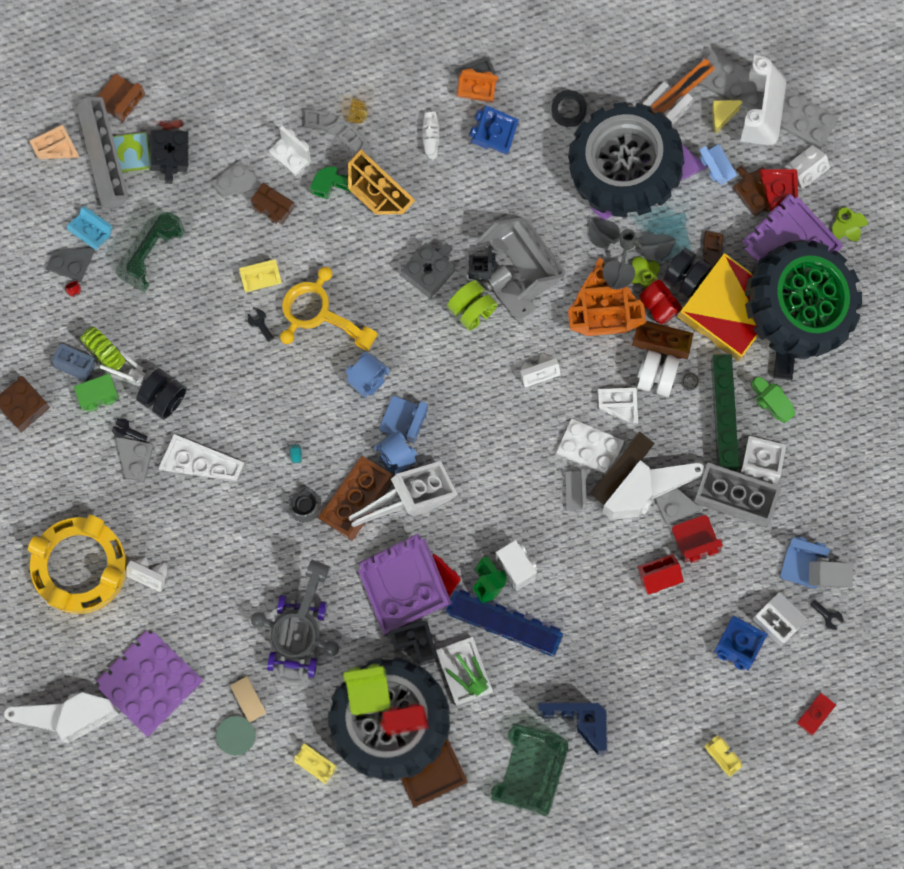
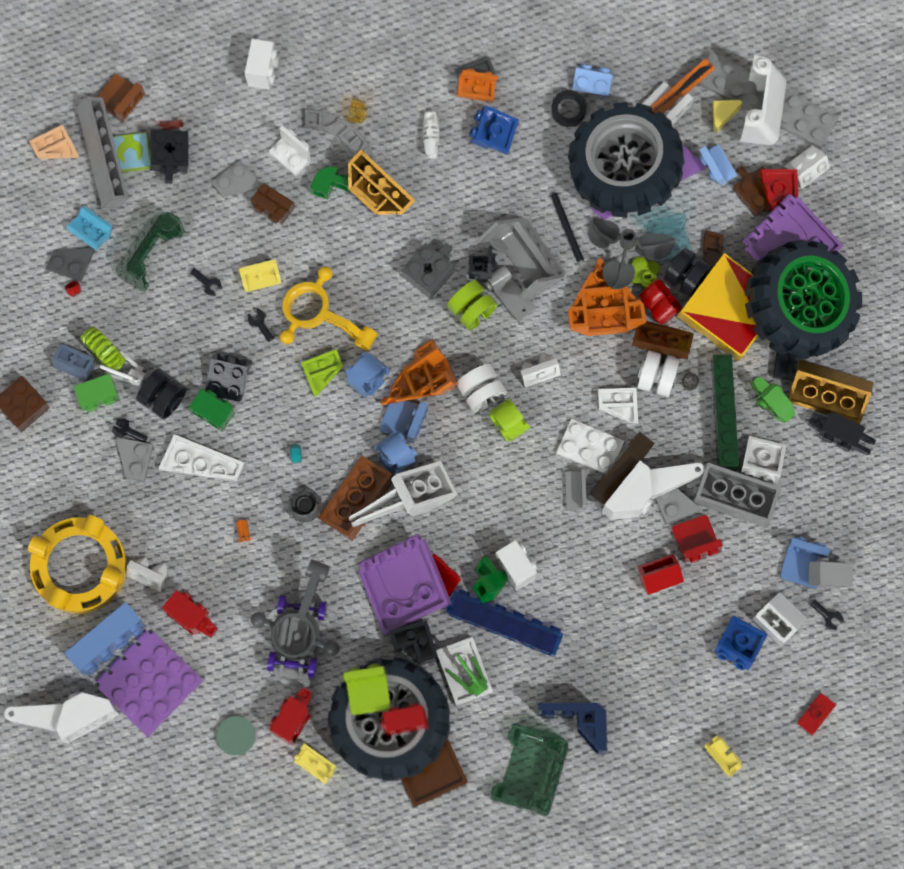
(105, 639): none -> medium blue brick
(188, 615): none -> red hinge
(207, 282): none -> black bar
(211, 409): none -> green brick
(227, 375): none -> black bracket
(243, 531): none -> orange piece
(248, 699): tan slope -> none
(261, 64): none -> white brick
(292, 717): none -> red hinge
(322, 370): none -> lime wing
(425, 376): none -> orange wedge
(480, 386): none -> white wheel
(509, 419): none -> lime brick
(567, 228): none -> black bar
(592, 80): none -> light blue bracket
(830, 391): none -> pearl gold slope
(841, 431): none -> black hinge
(849, 228): lime plate -> none

